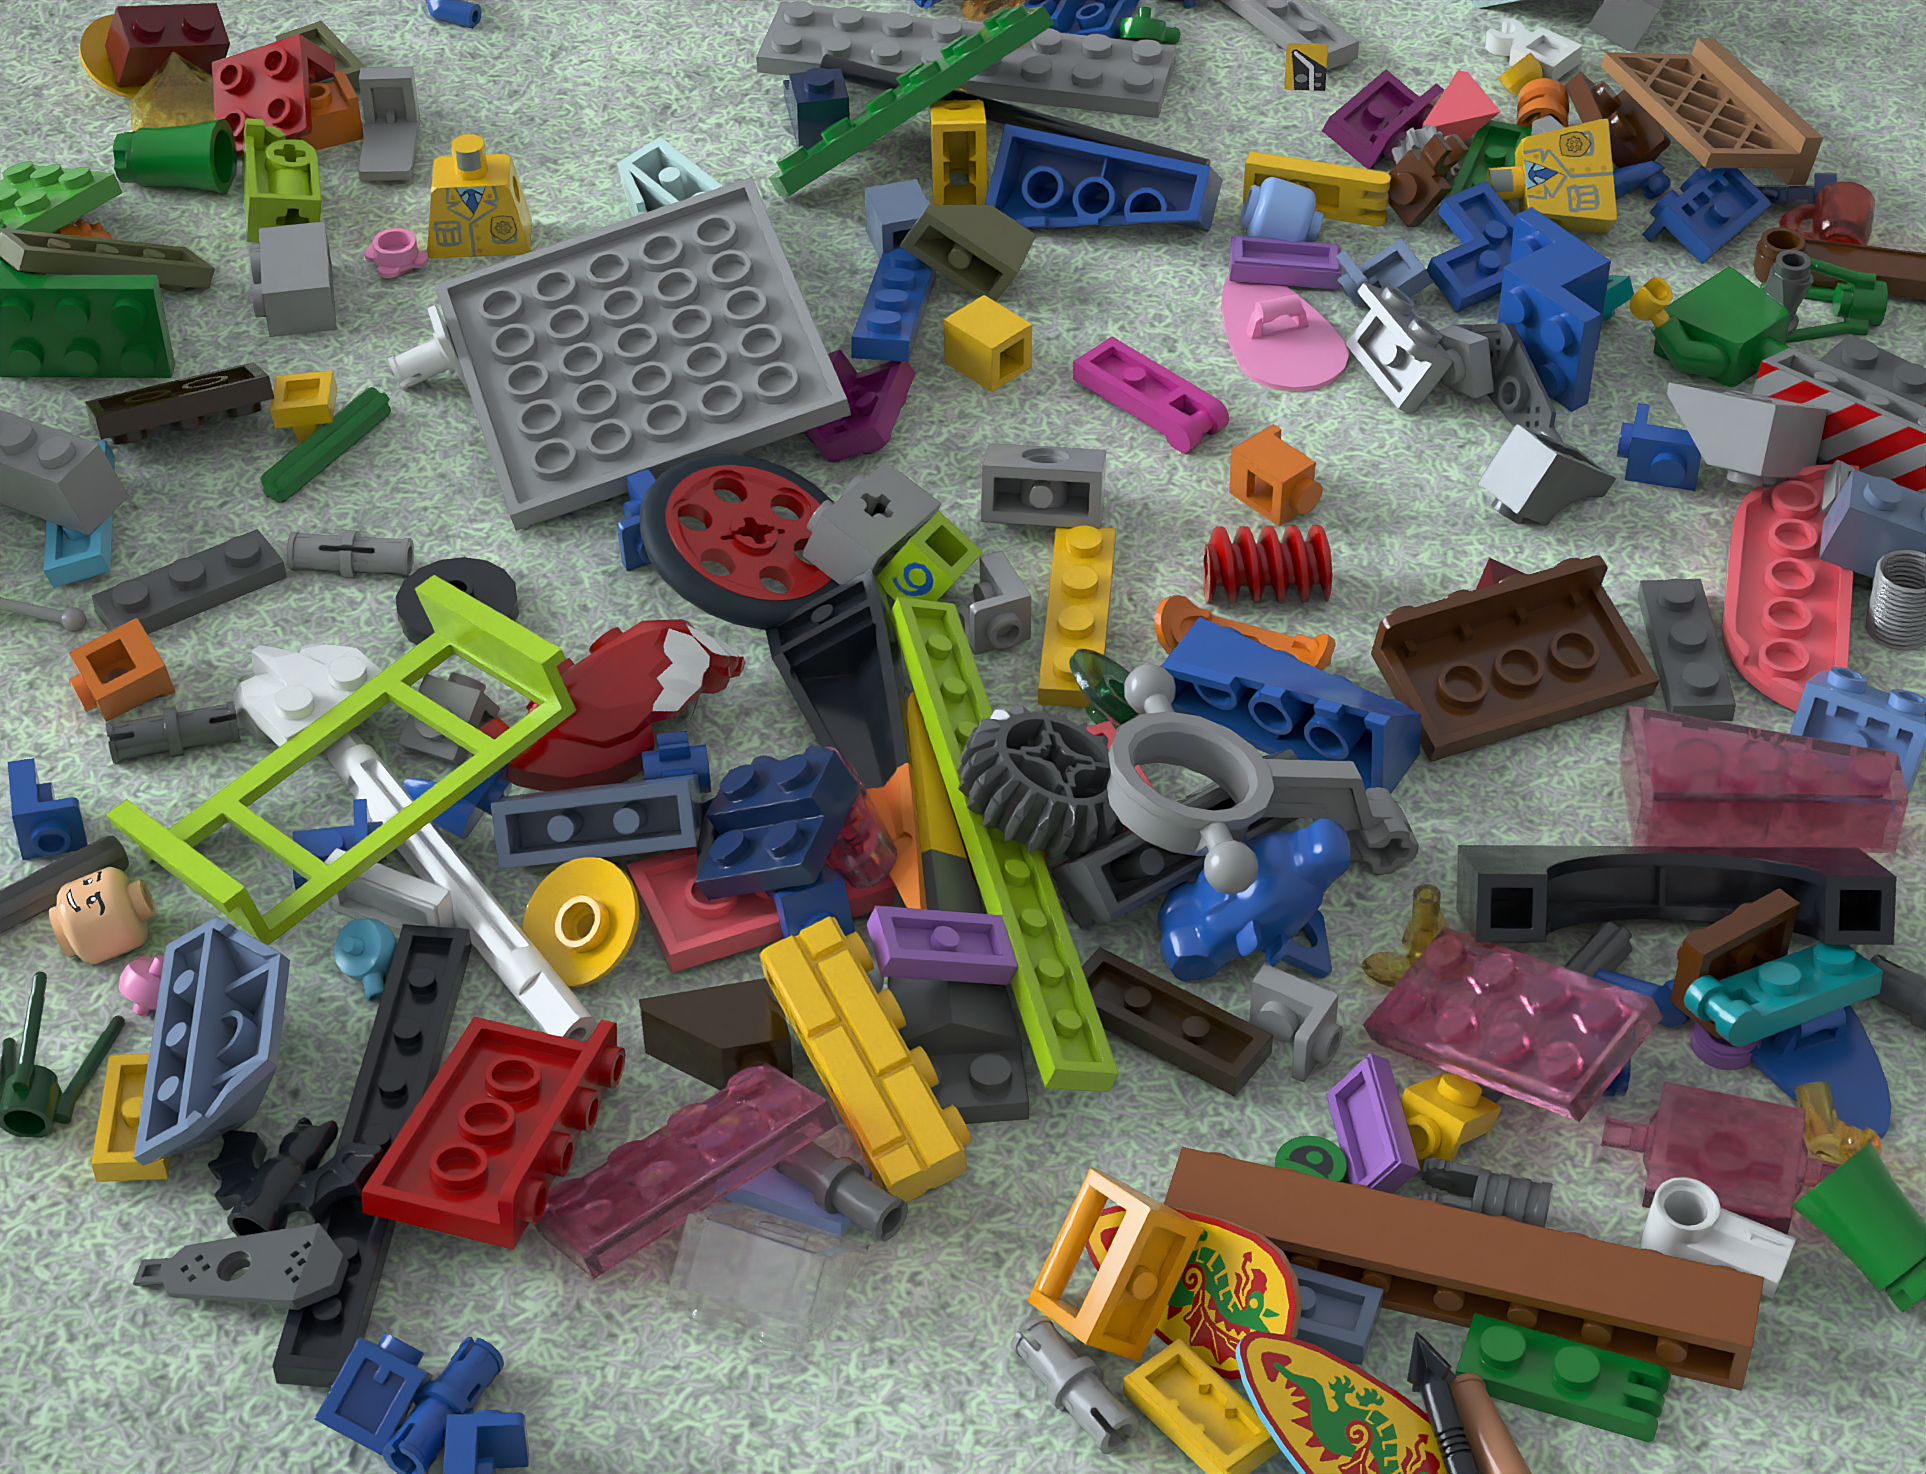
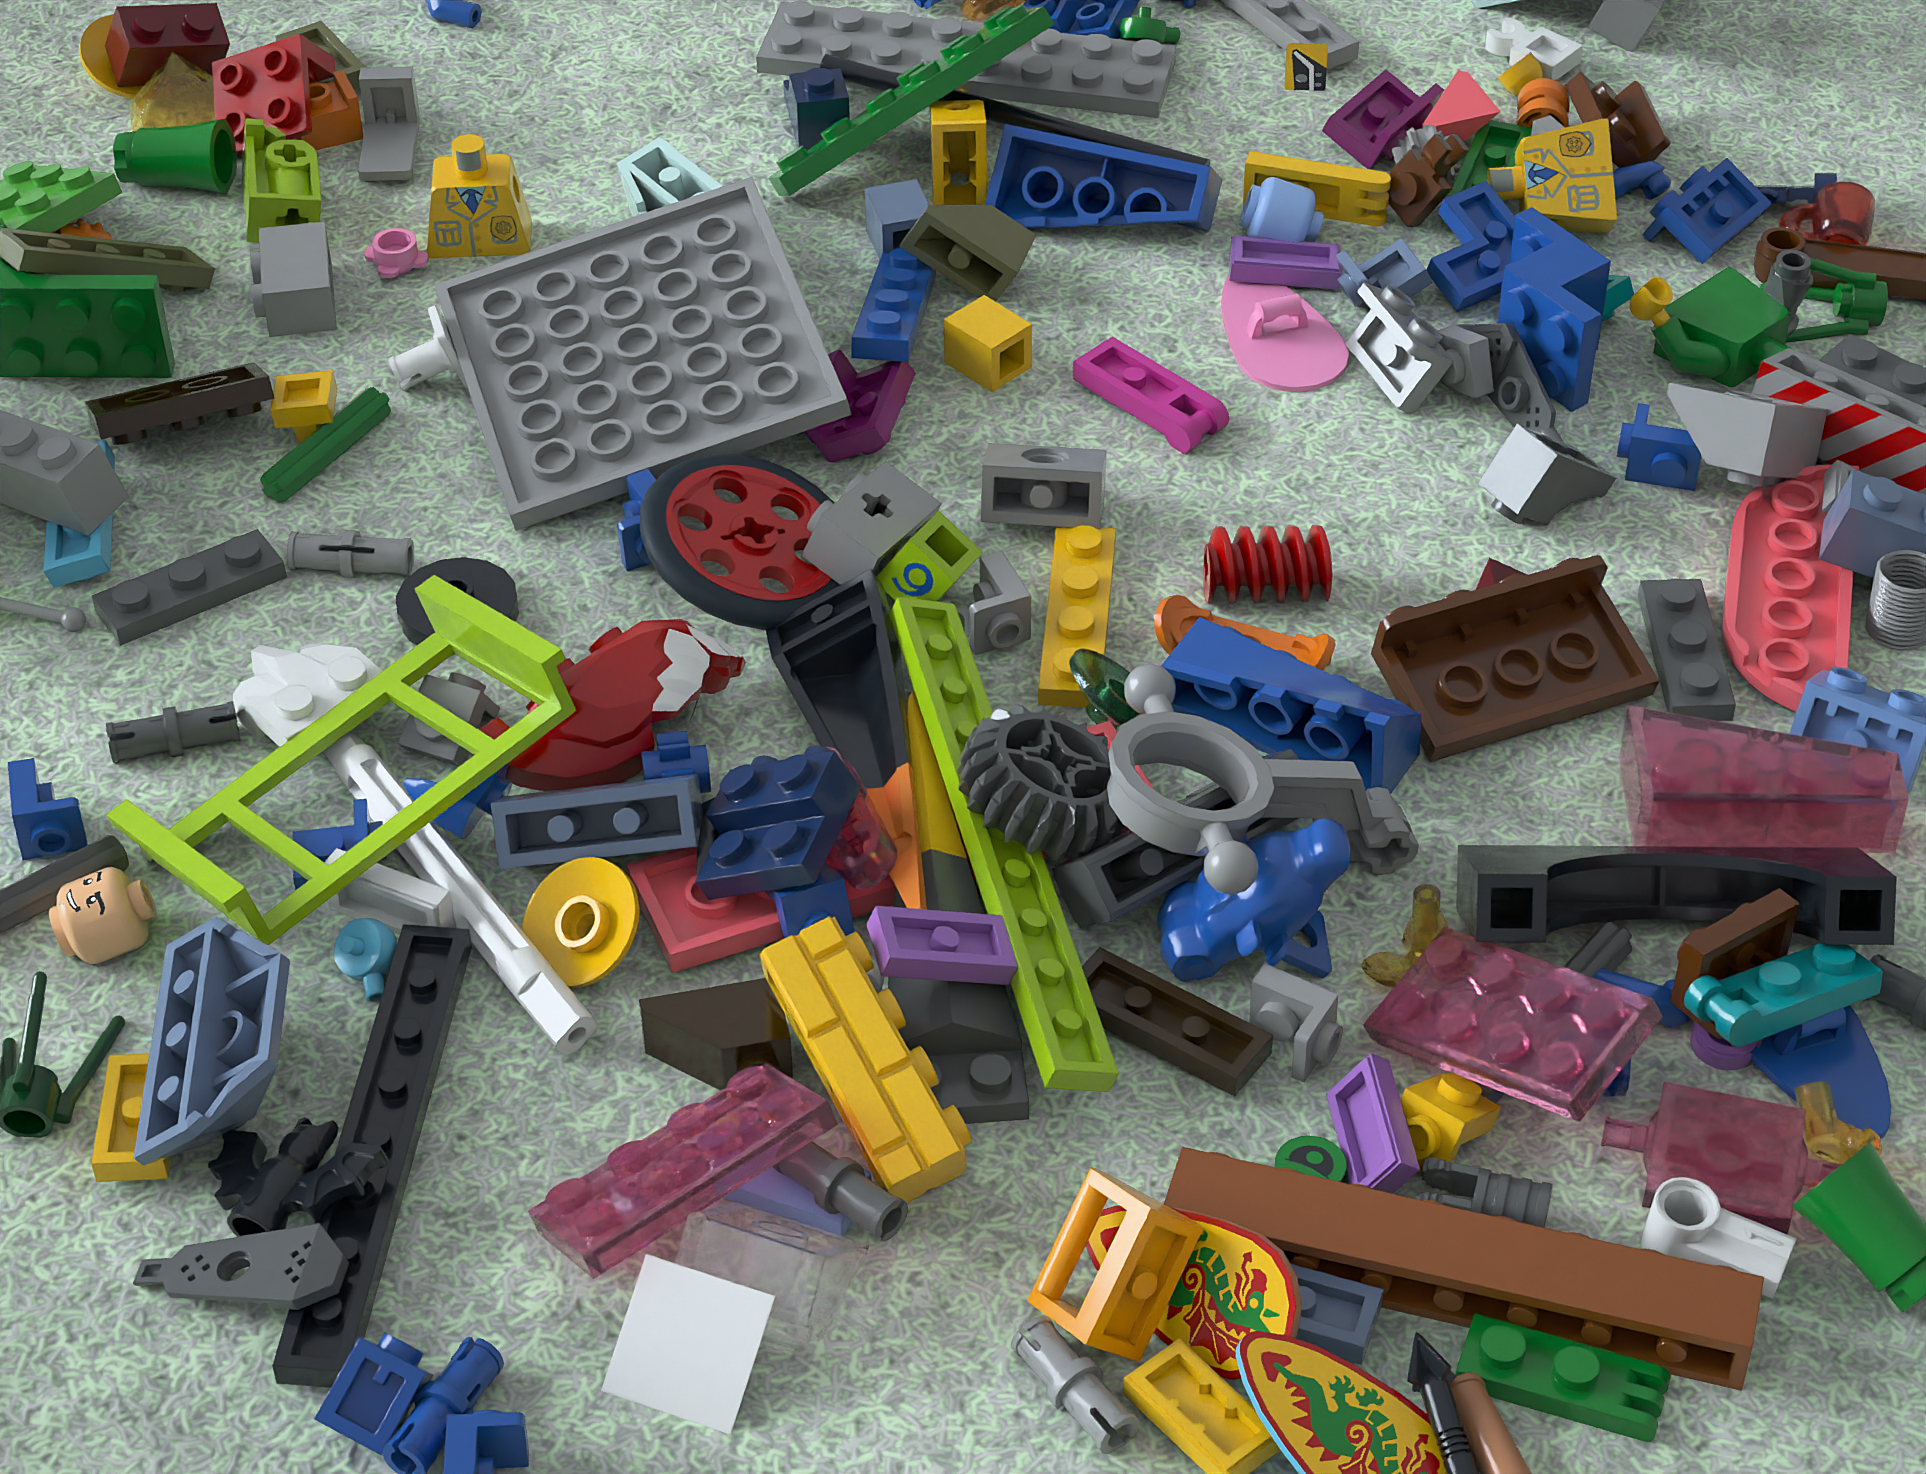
(119, 671): orange brick -> none
(141, 983): bright pink piece -> none
(495, 1131): red bracket -> none
(688, 1343): none -> white sticker
(1273, 477): orange brick -> none
(1718, 109): medium nougat fence -> none

